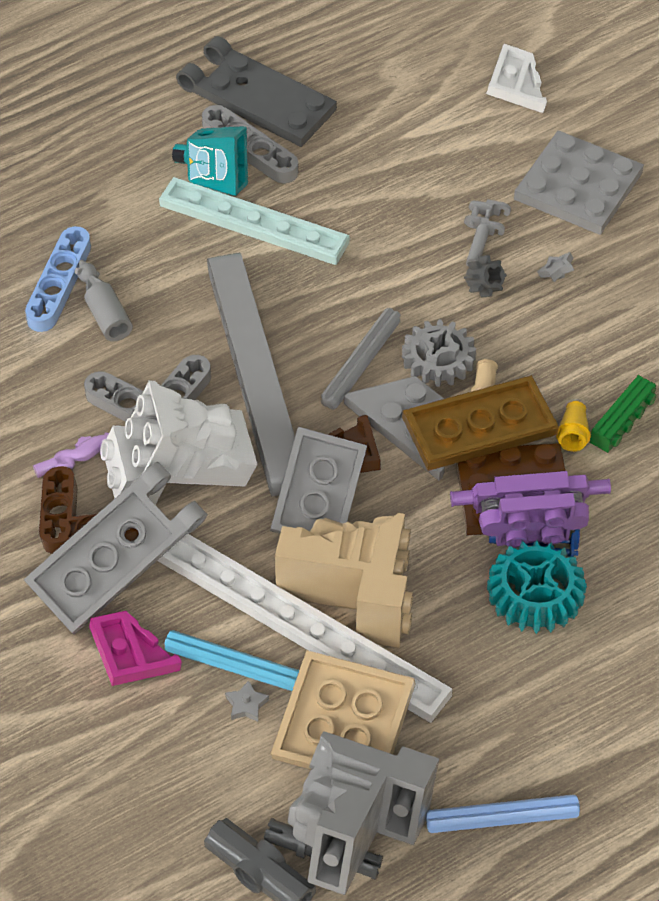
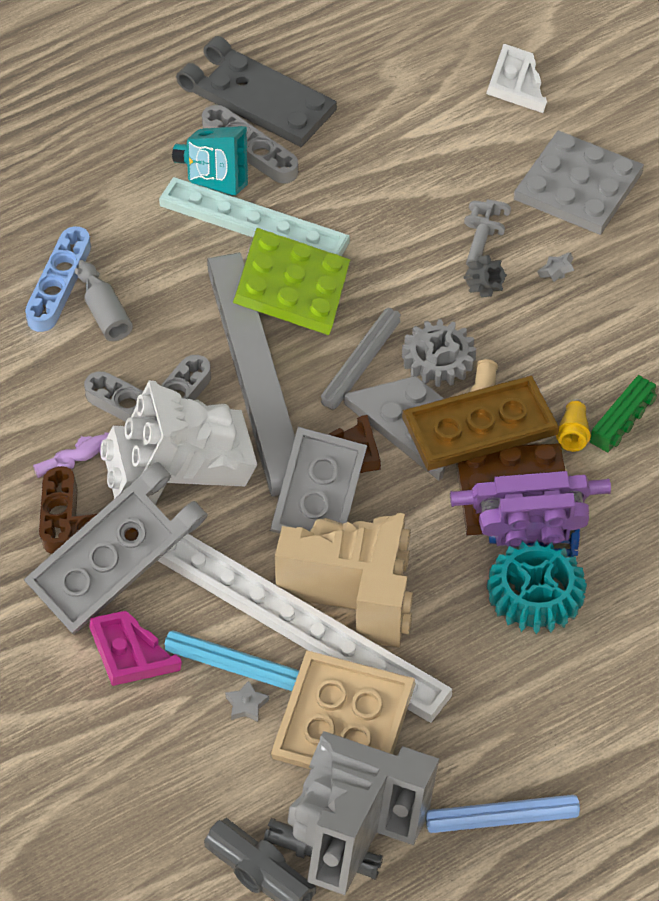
(292, 281): none -> lime plate

